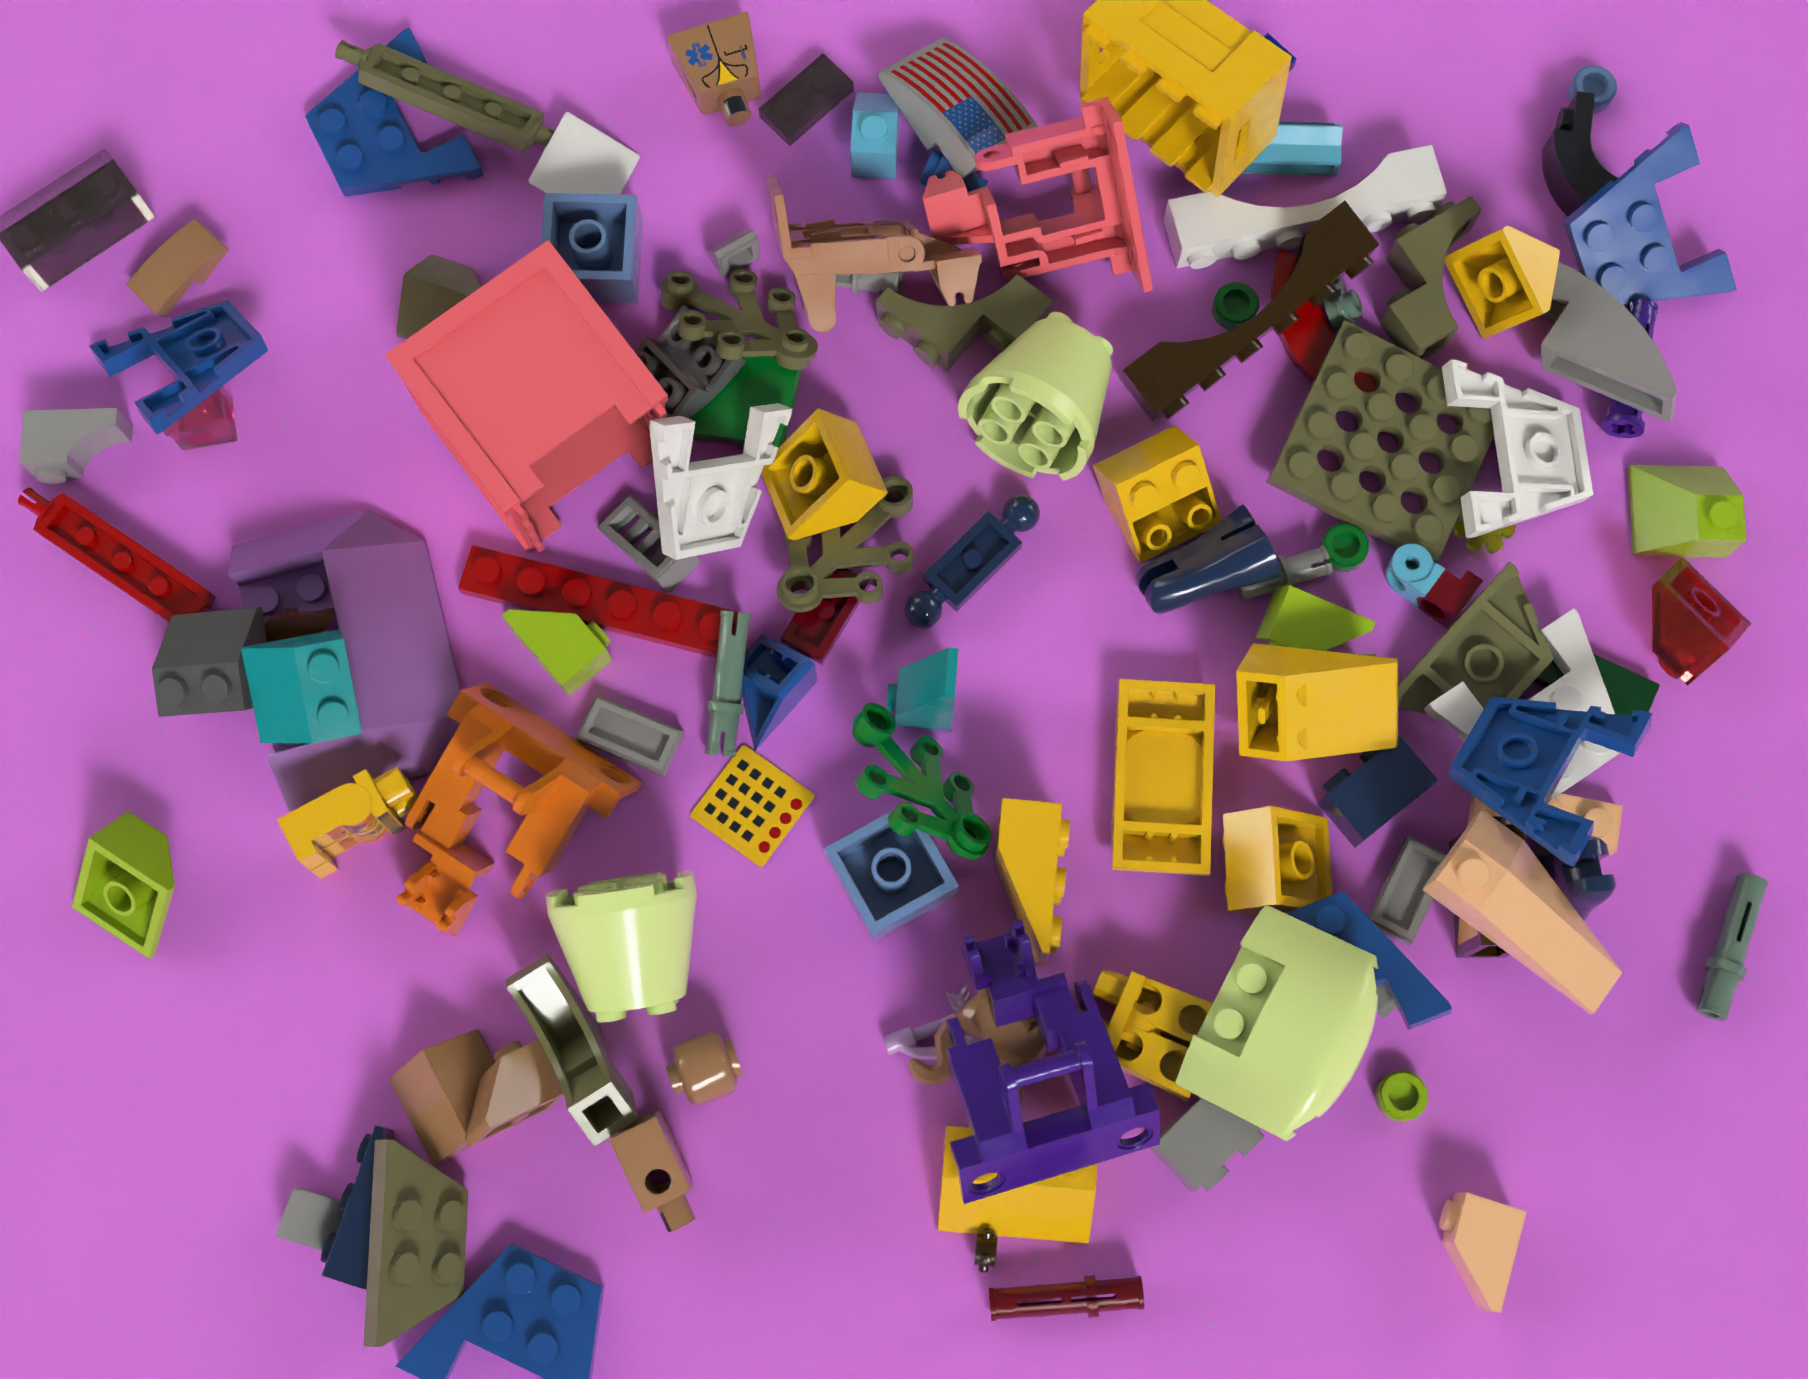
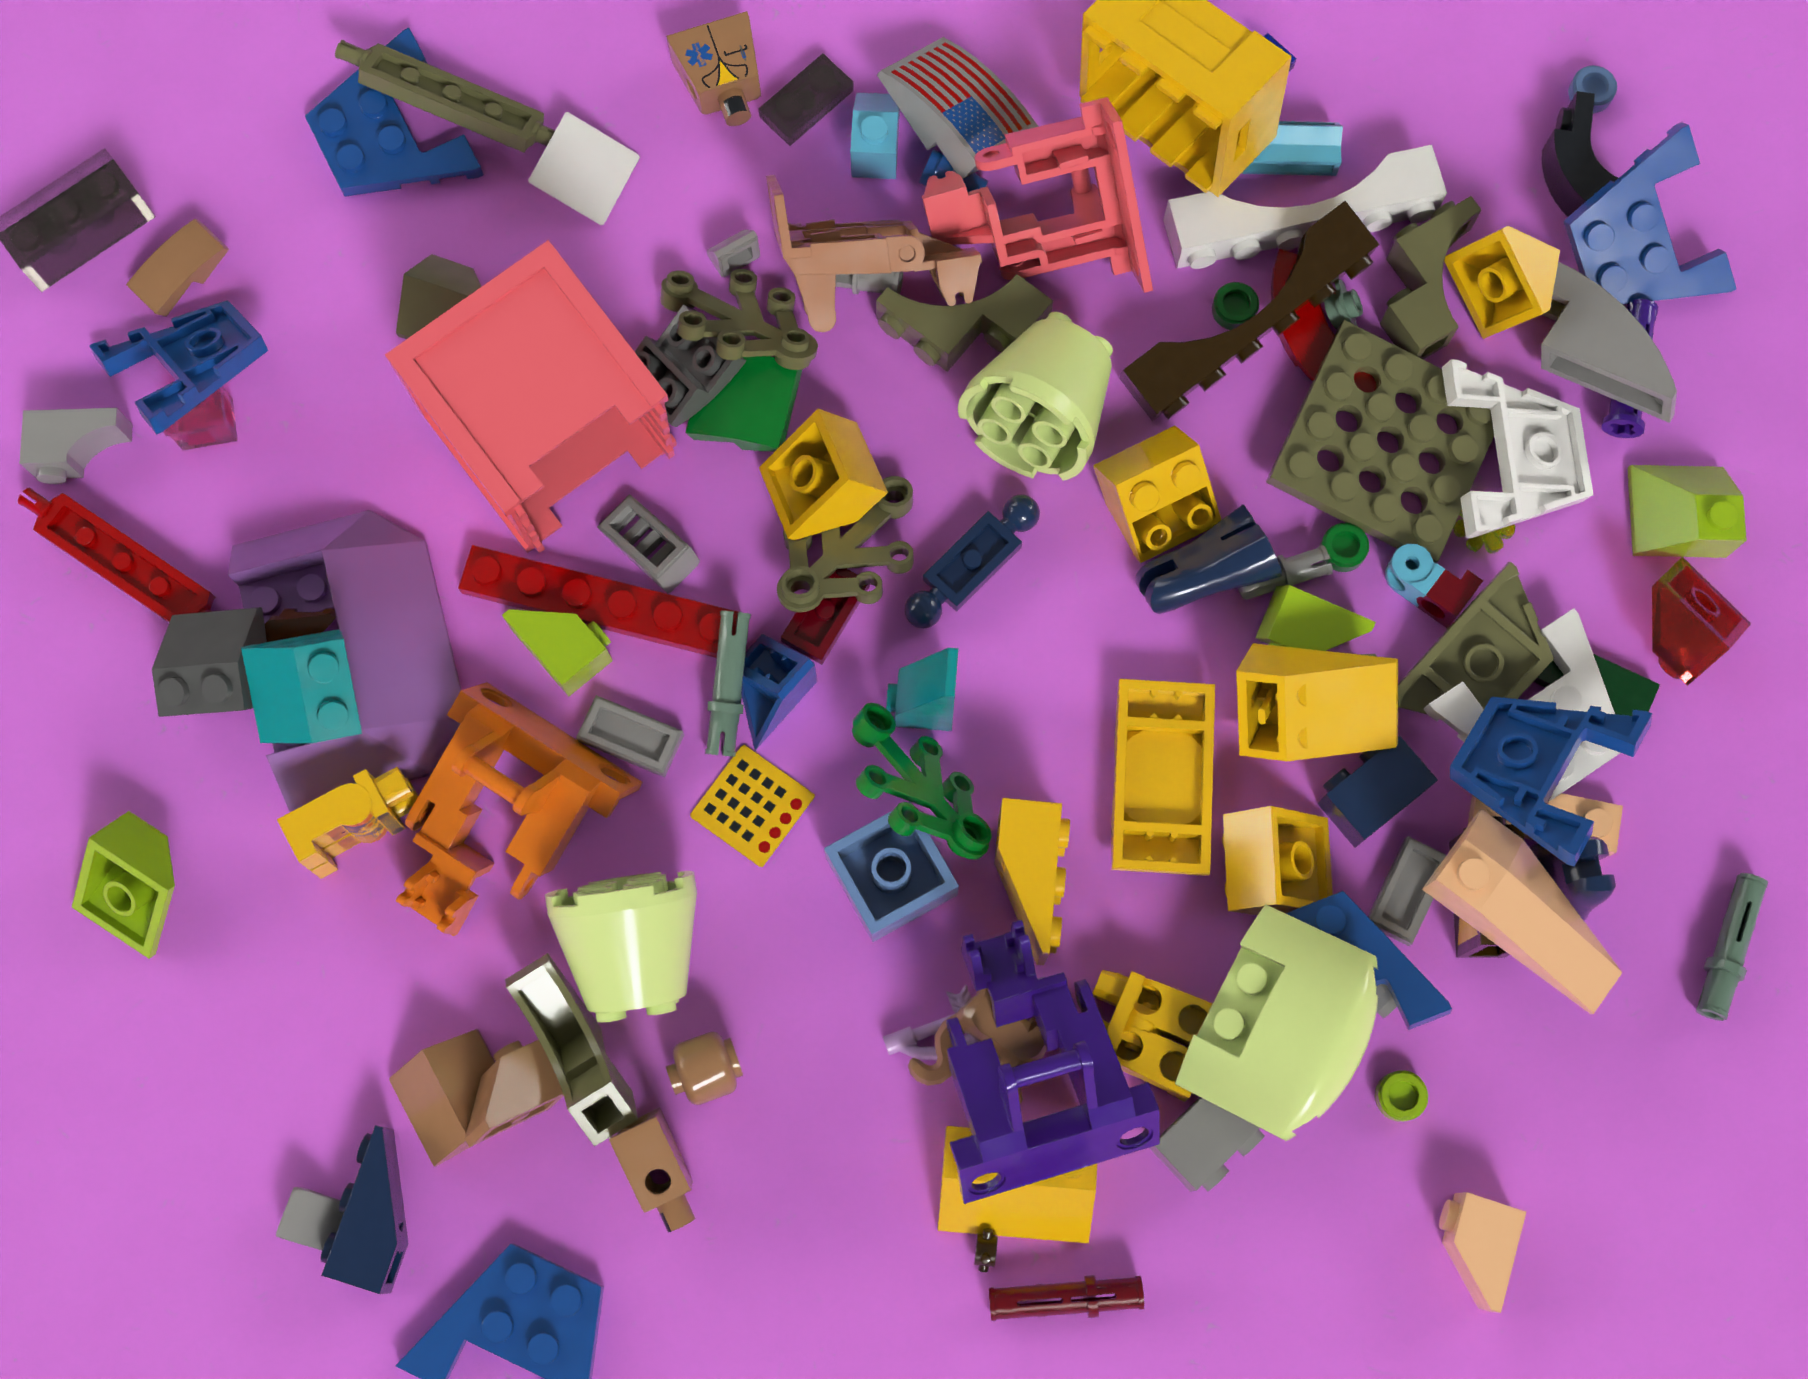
(413, 1243): olive wing -> none
(598, 241): medium blue brick -> none
(709, 501): white wing -> none

